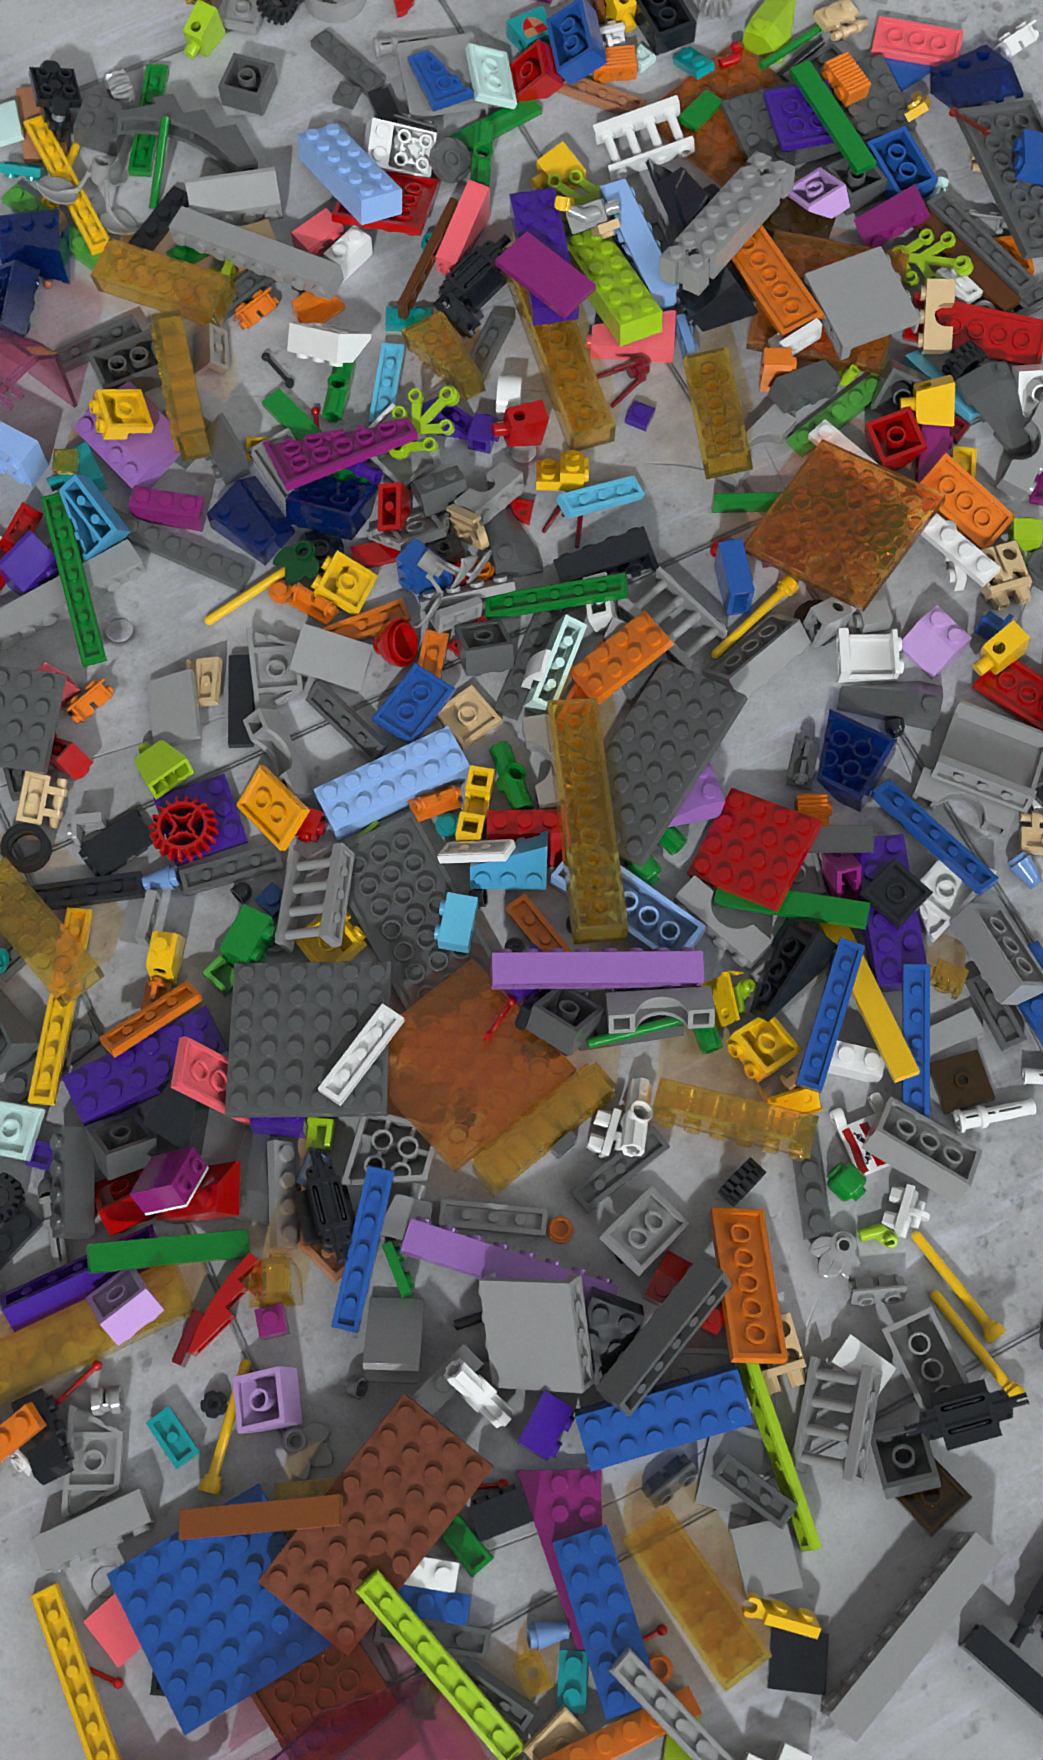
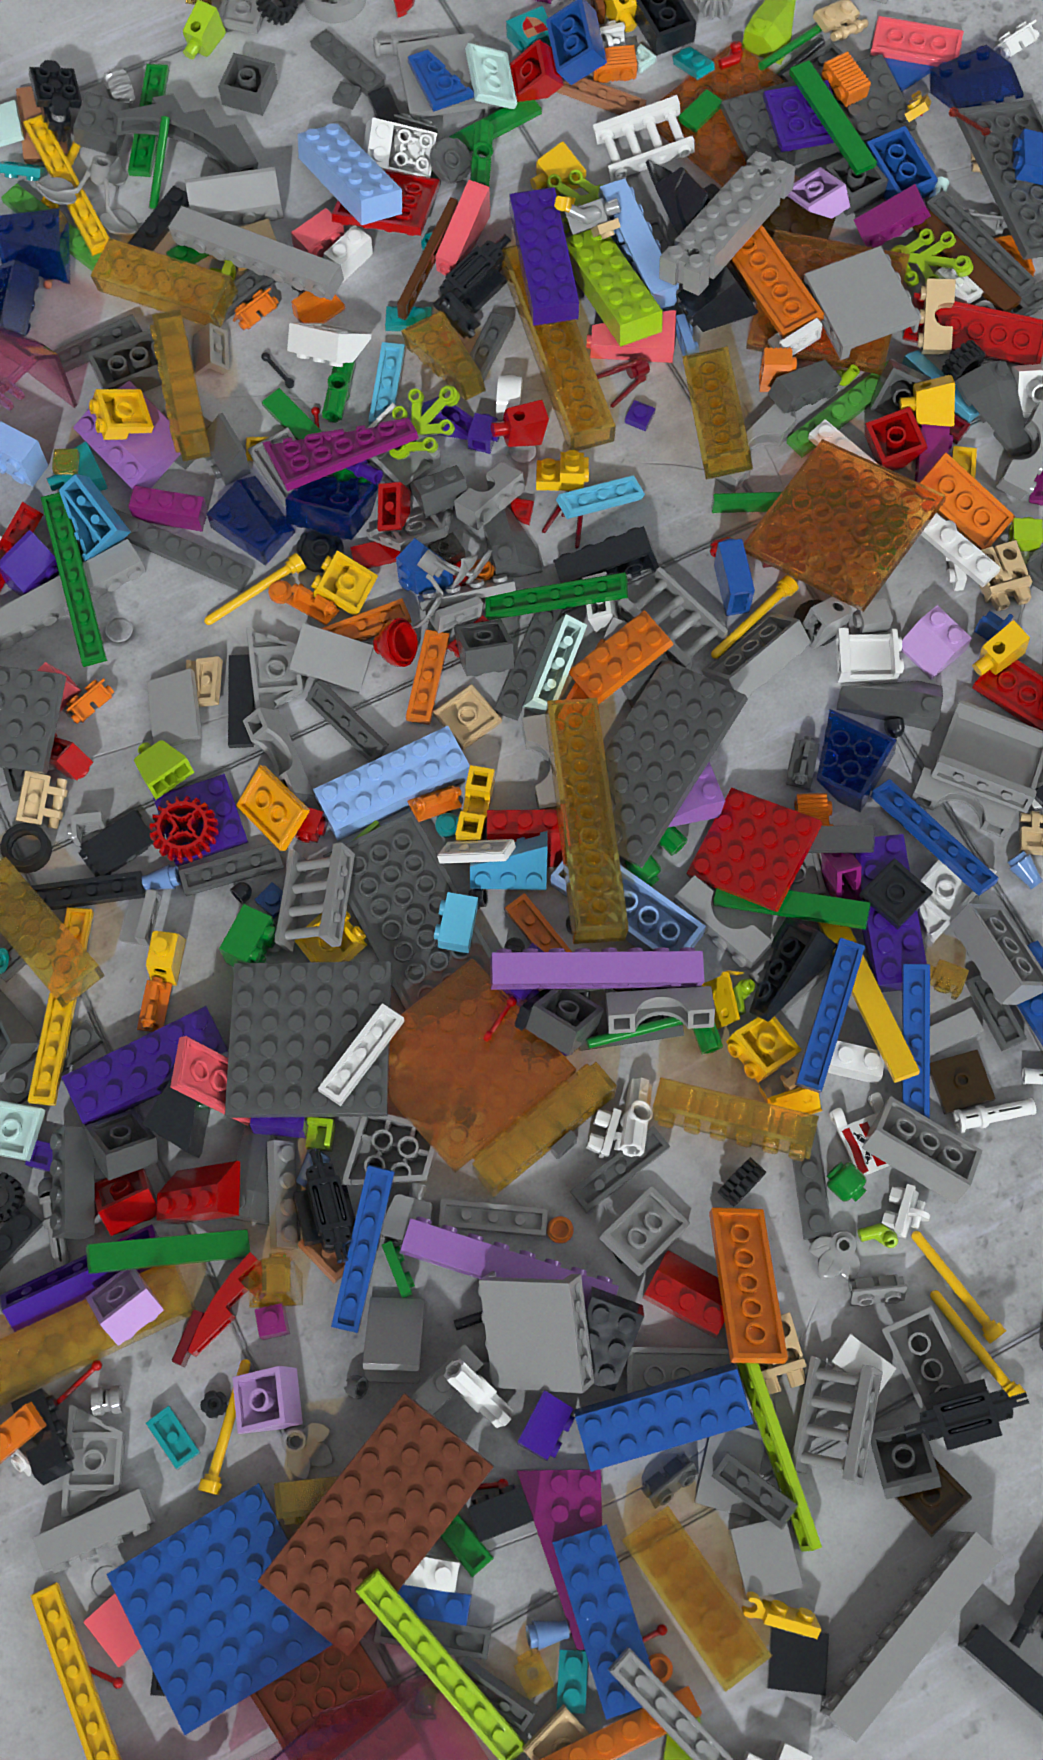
(150, 1019): orange plate -> none
(169, 1181): magenta piece -> none
(220, 975): bright green panel -> none
(261, 1517): dark orange tile -> none
(296, 565): dark green plate -> none
(413, 704): blue tile -> none
(467, 527): tan plate -> none
(511, 776): green piece -> none
(536, 668): white slope -> none
(545, 274): magenta tile -> none
(664, 1336): dark grey brick -> none

